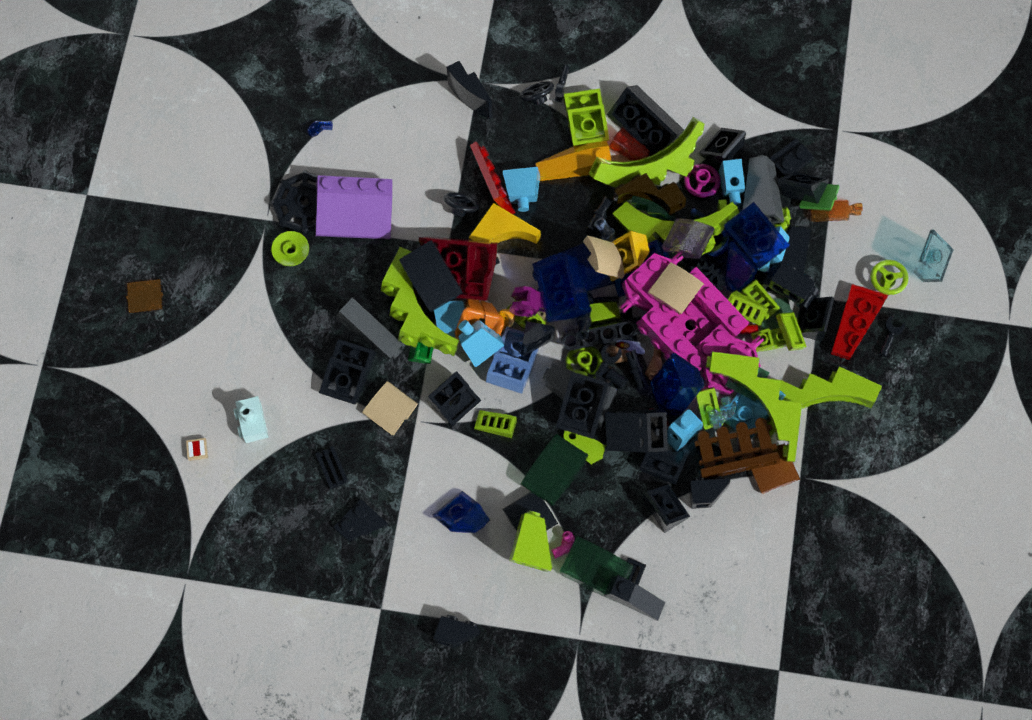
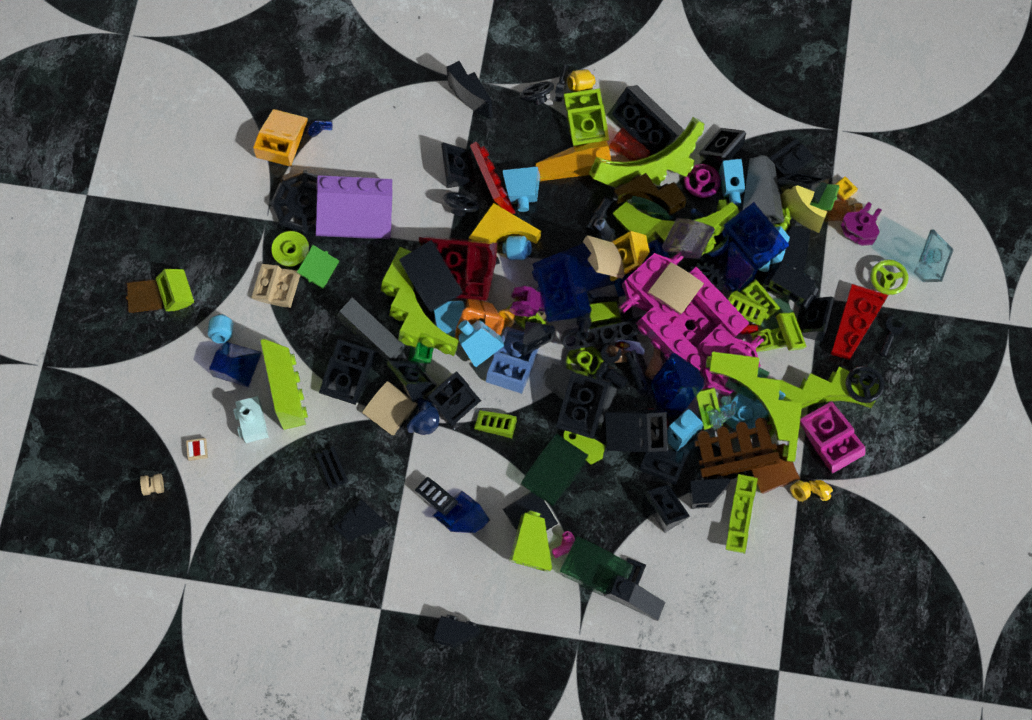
(152, 484): none -> tan wheel
(174, 289): none -> lime brick
(220, 328): none -> medium azure head
(235, 363): none -> clear blue slope
(276, 285): none -> tan slope
(280, 137): none -> light orange slope
(284, 385): none -> lime slope
(317, 266): none -> bright green piece
(411, 378): none -> black slope
(426, 420): none -> dark blue piece
(427, 488): none -> black slope
(457, 166): none -> black slope
(517, 247): none -> medium azure head
(581, 80): none -> yellow head
(741, 514): none -> lime slope
(798, 203): none -> light yellow slope
(802, 490): none -> yellow arm
(832, 437): none -> dark pink slope
(846, 188): none -> yellow tile
(862, 225): none -> magenta hinge
(870, 378): none -> black piece

